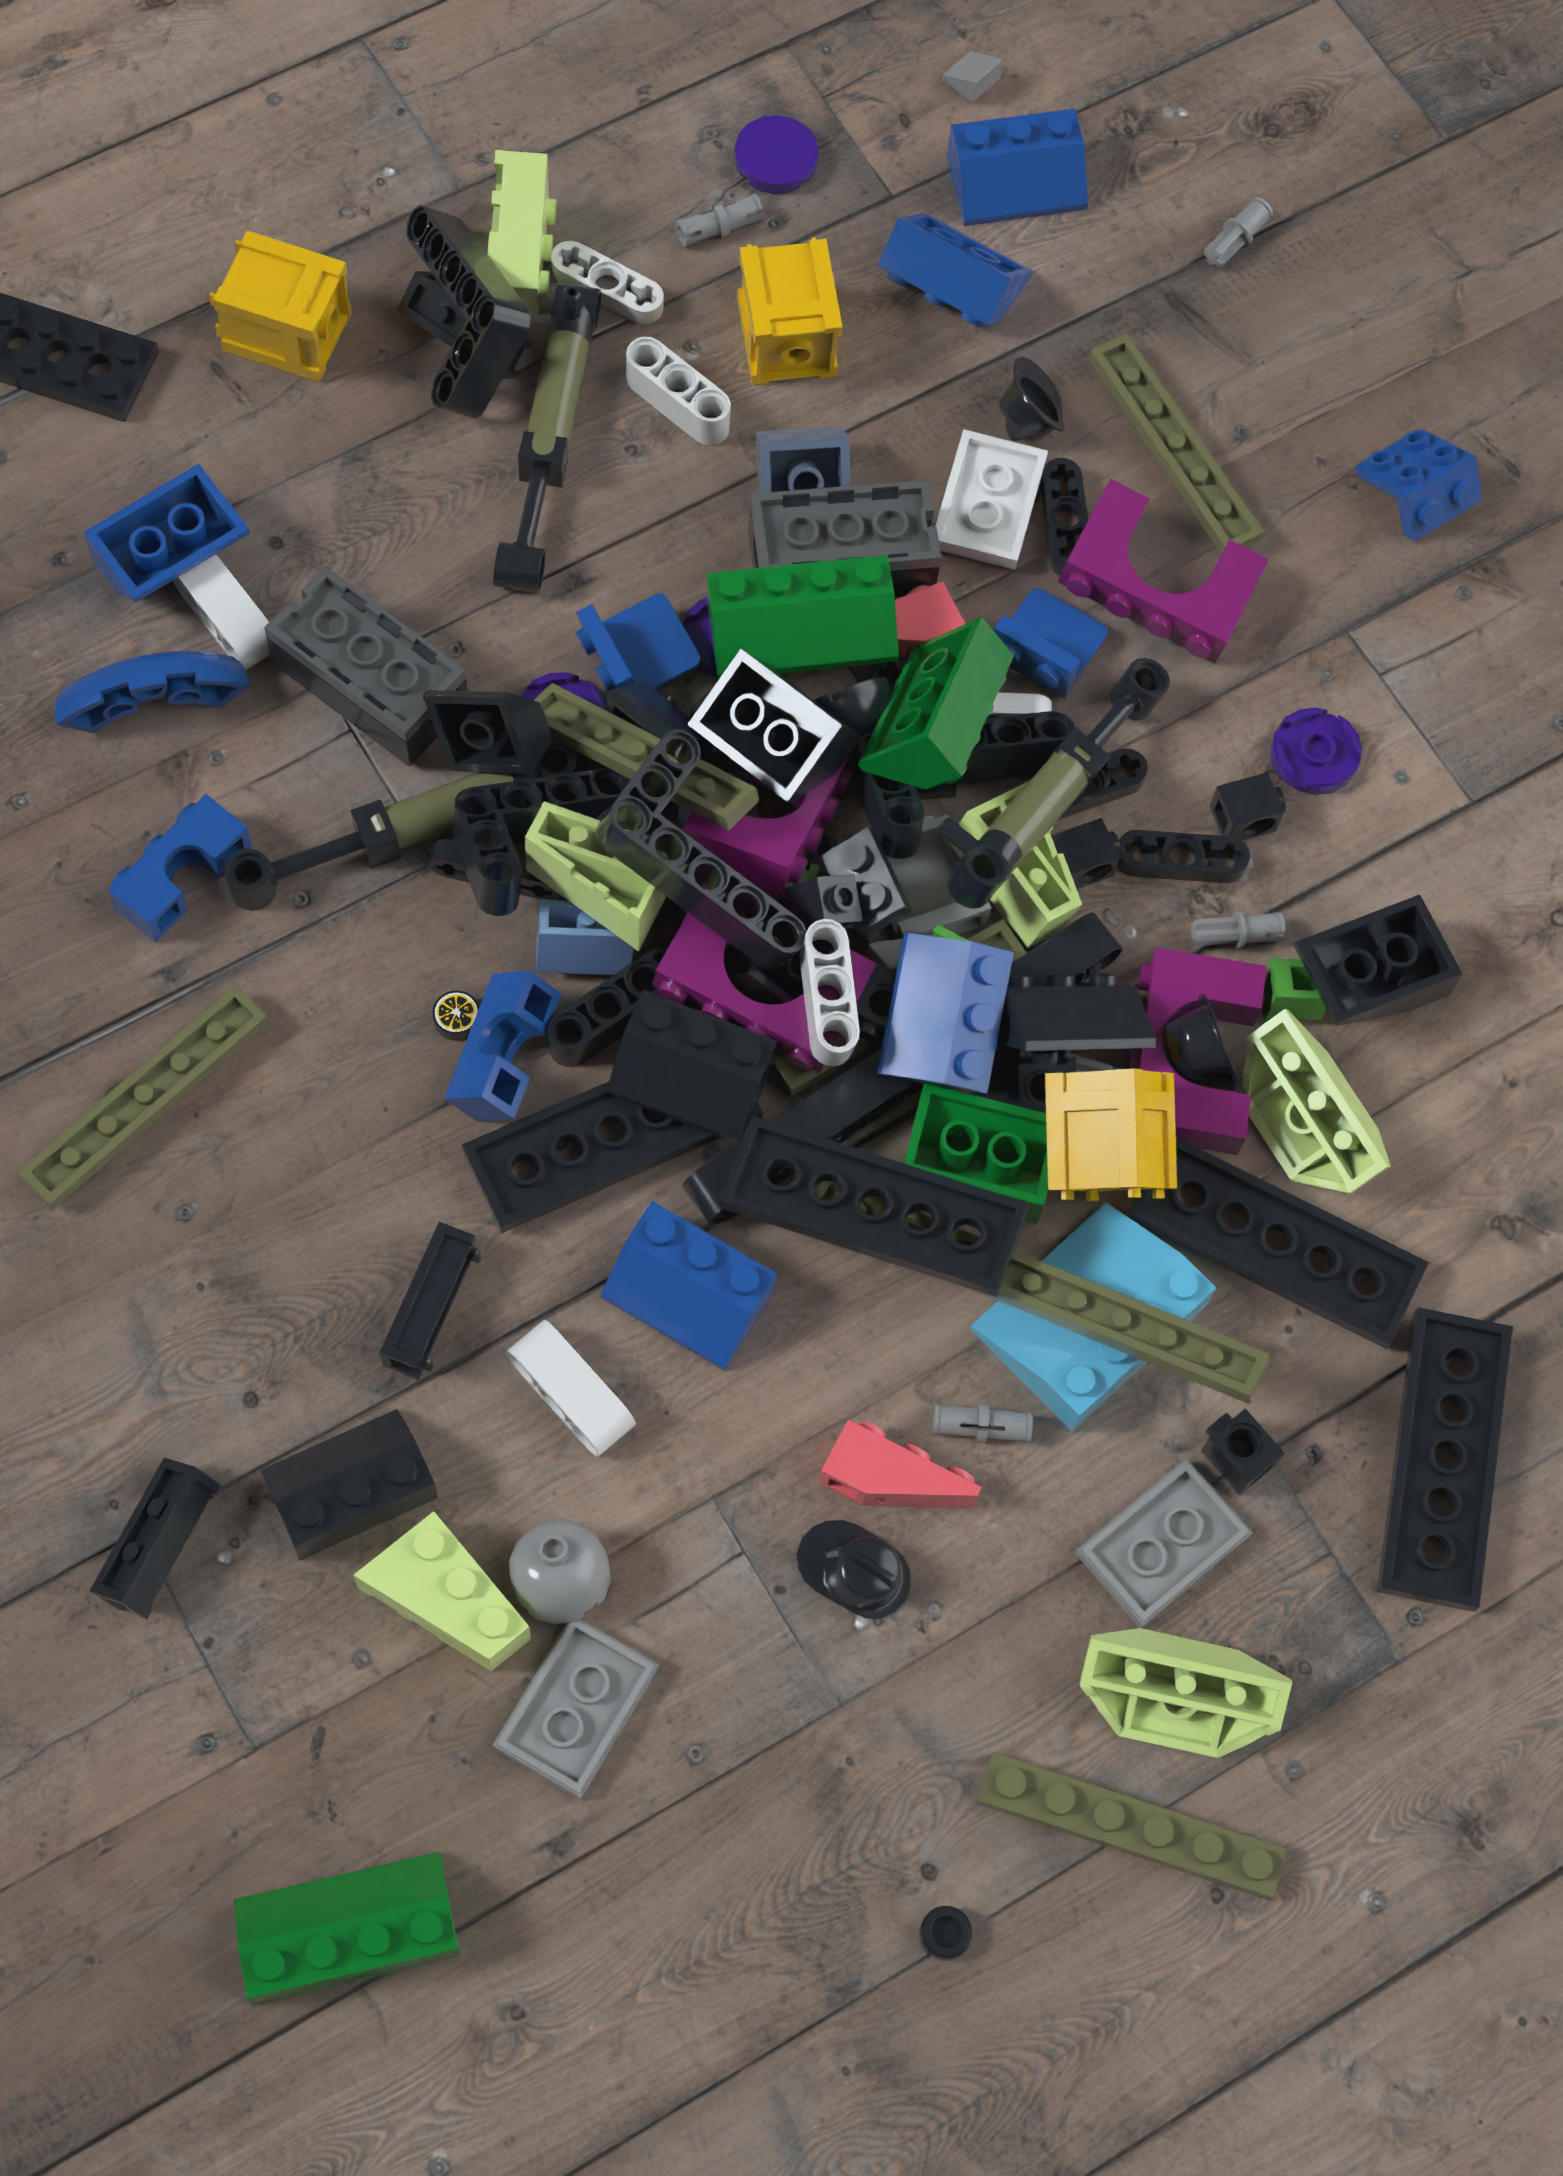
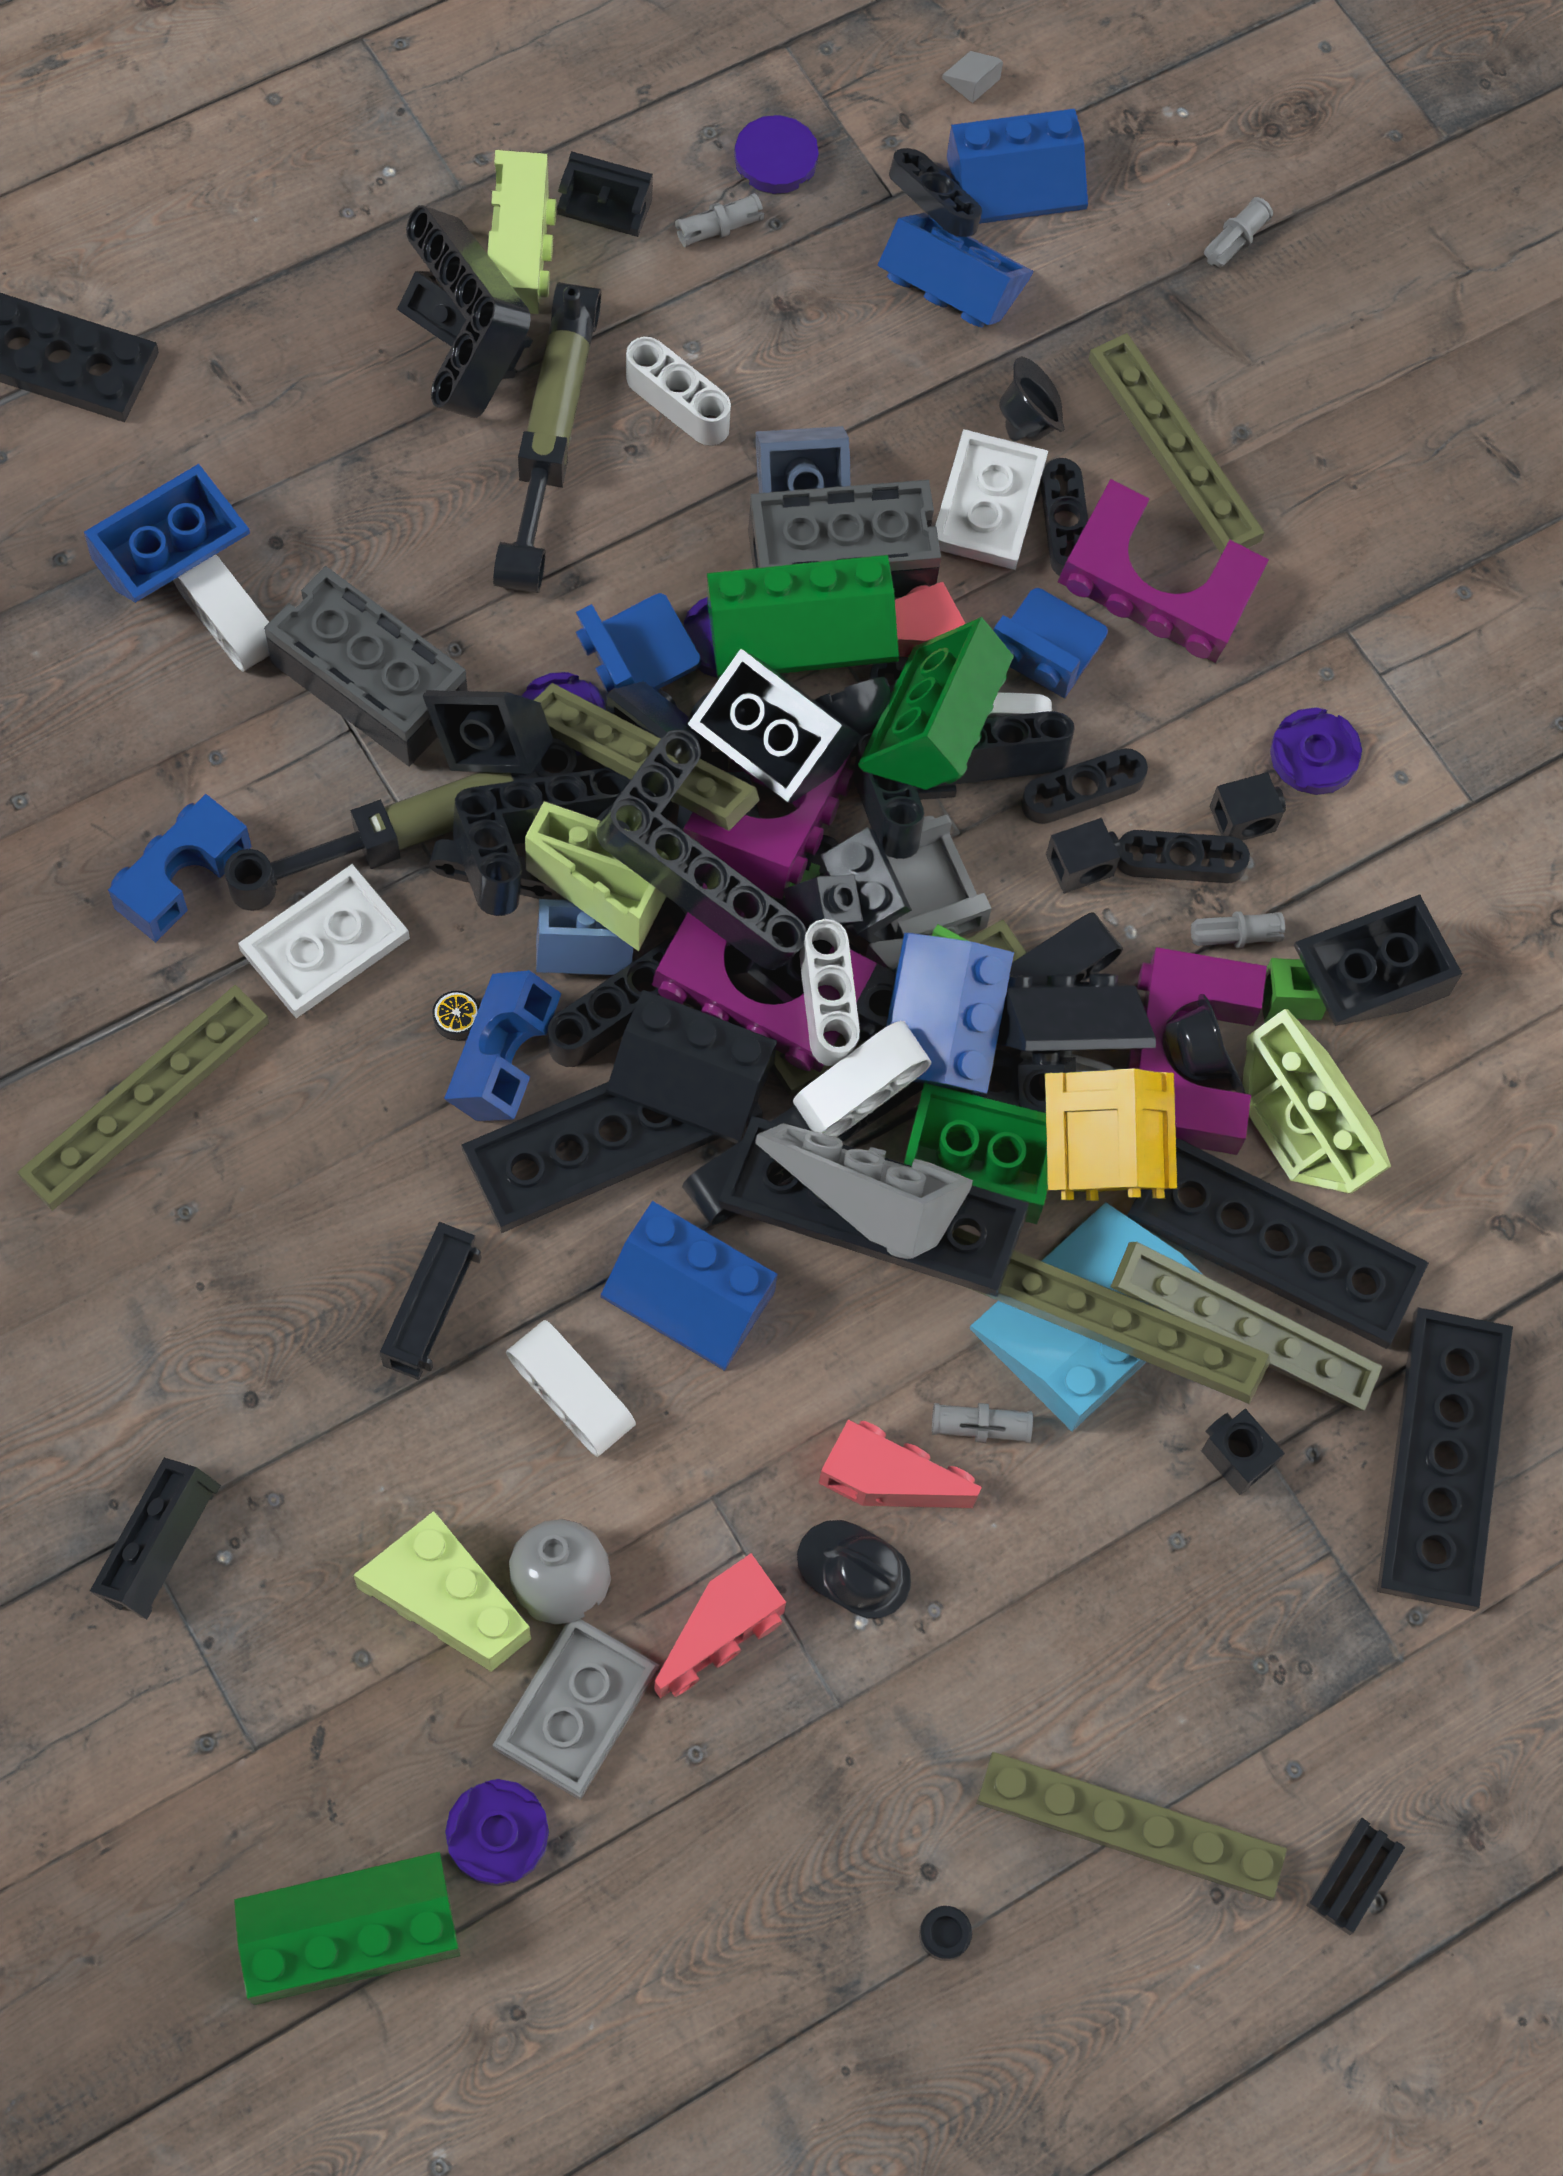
(173, 675): blue brick -> none
(282, 305): yellow container -> none
(324, 941): none -> white plate
(349, 1484): black slope -> none
(497, 1832): none -> dark purple tile
(605, 194): none -> black hinge
(615, 299): white beam -> none
(729, 1611): none -> coral slope
(789, 311): yellow container -> none
(862, 1080): none -> white beam
(882, 1199): none -> light grey wedge
(935, 192): none -> black beam
(1040, 891): yellowish green wedge -> none
(1049, 793): black piece -> none
(1163, 1543): light grey tile -> none
(1182, 1691): yellowish green wedge -> none
(1292, 1347): none -> olive plate
(1378, 1840): none -> black tile
(1427, 478): blue bracket -> none

